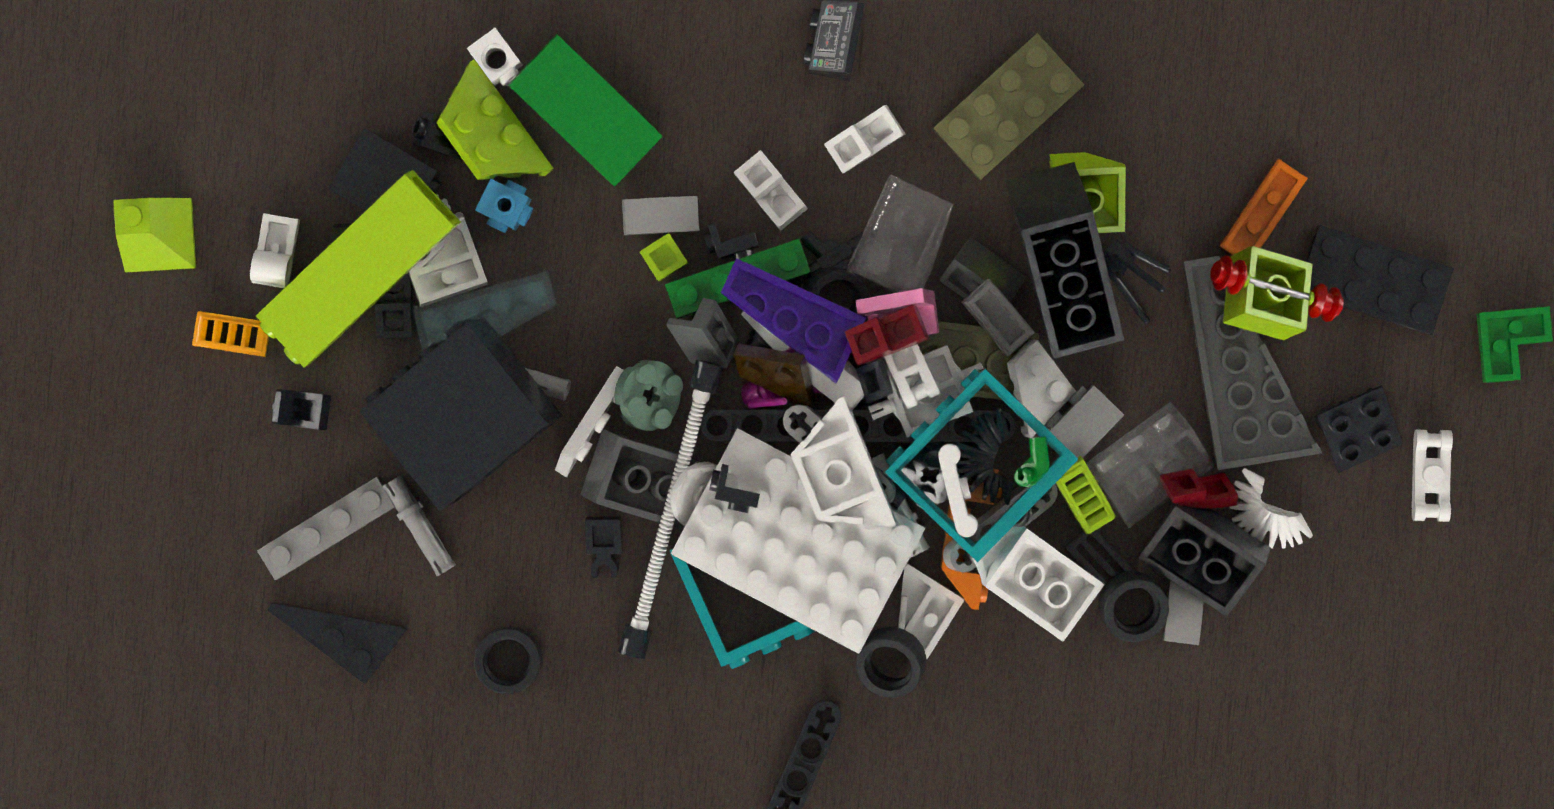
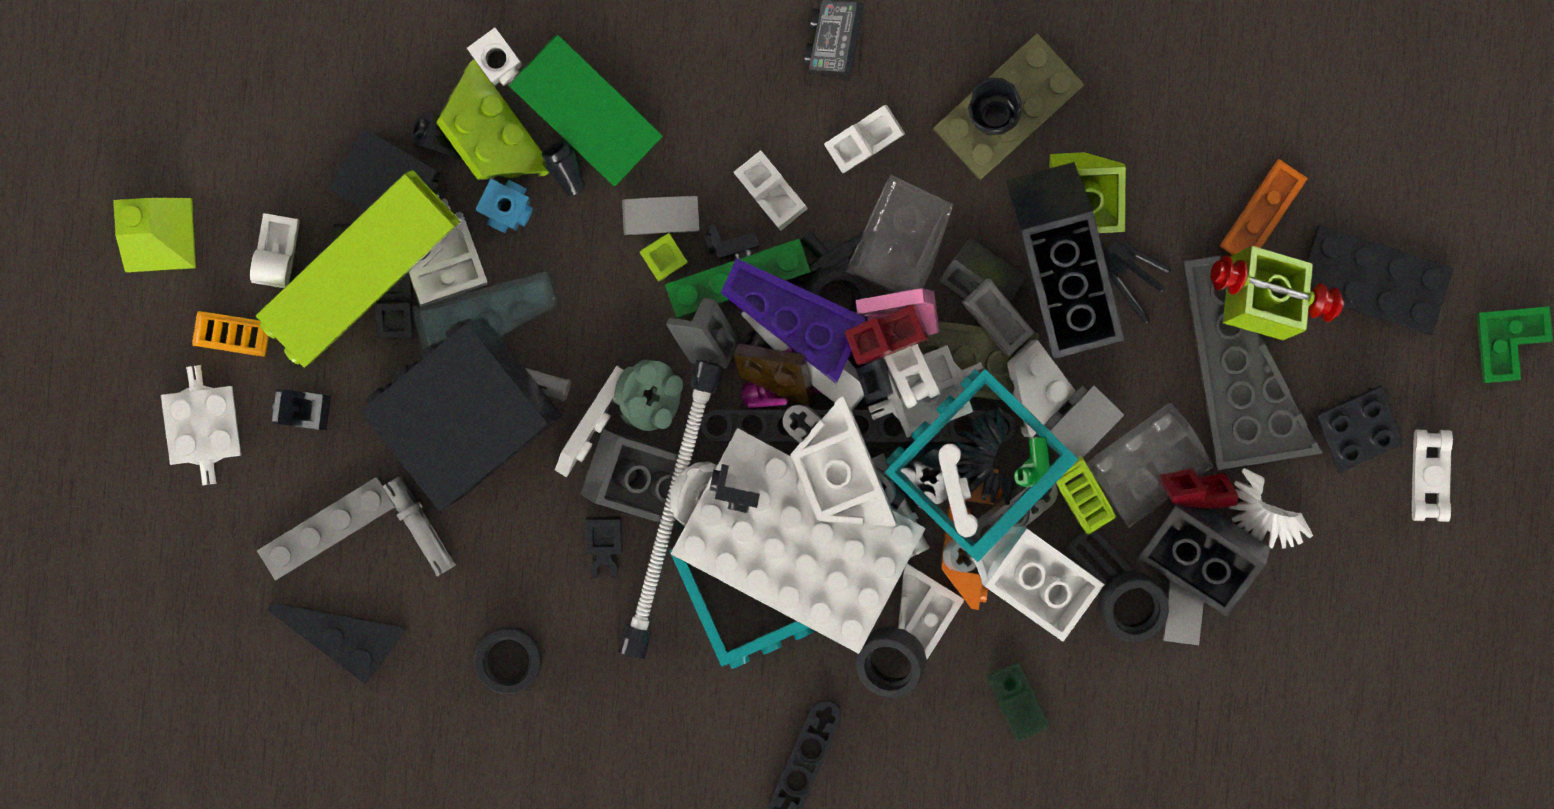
(201, 425): none -> white plate
(563, 166): none -> black cone
(995, 106): none -> black hair
(1018, 702): none -> clear green slope

